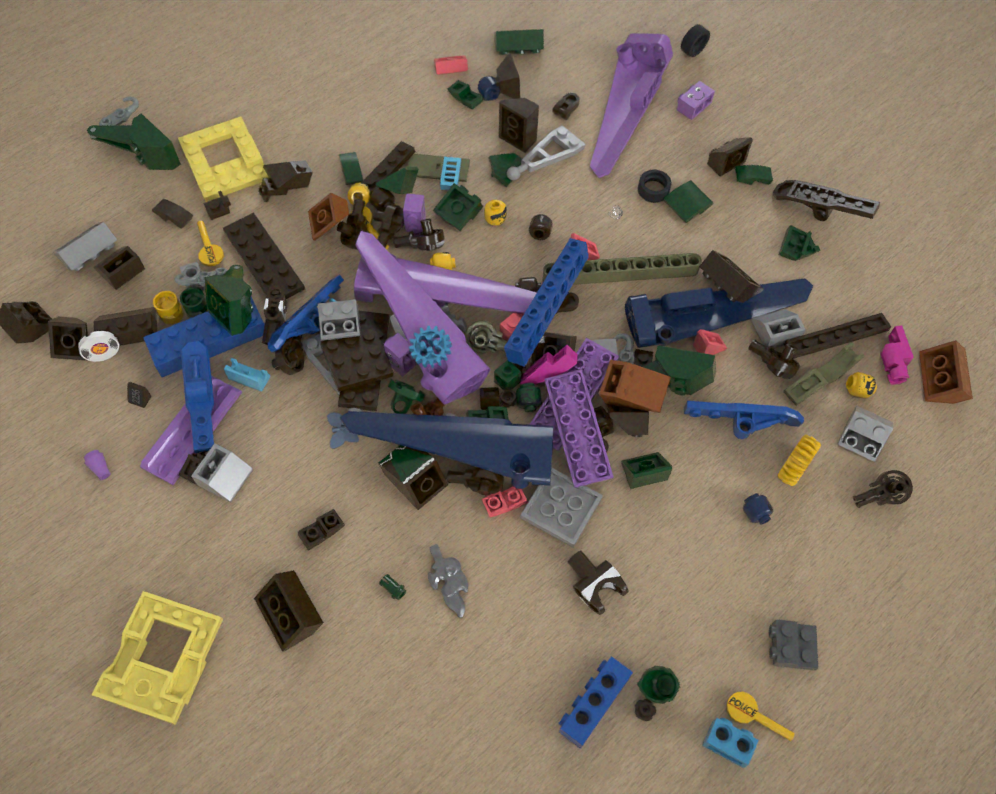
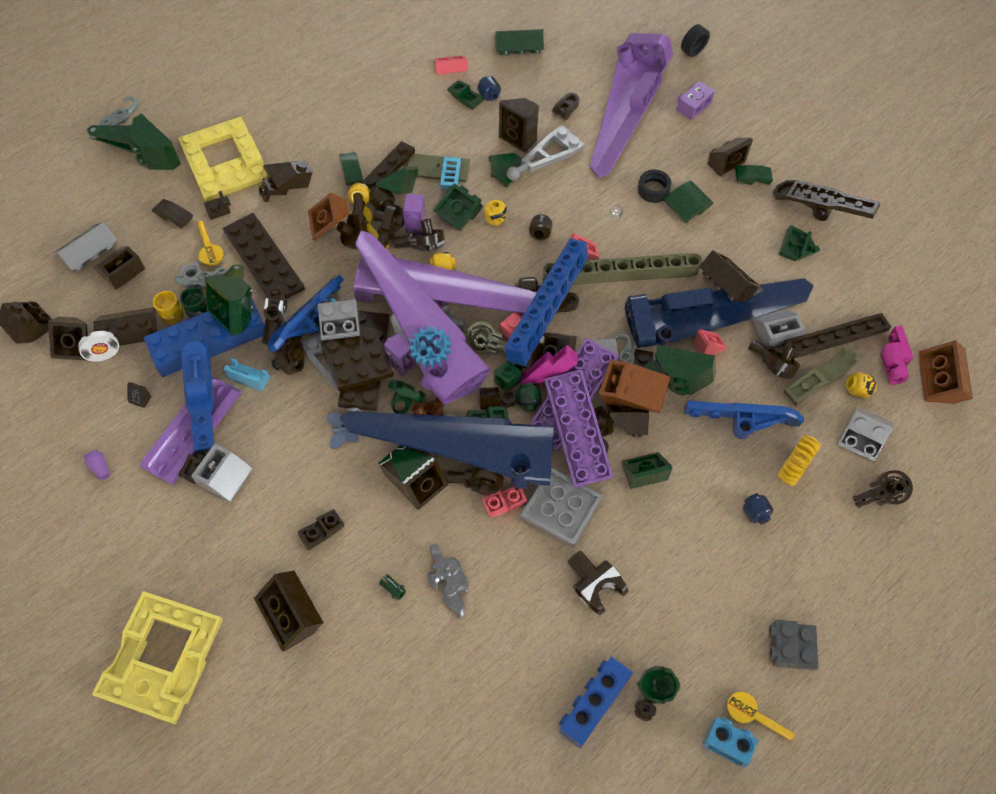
(508, 78): dark brown slope -> none

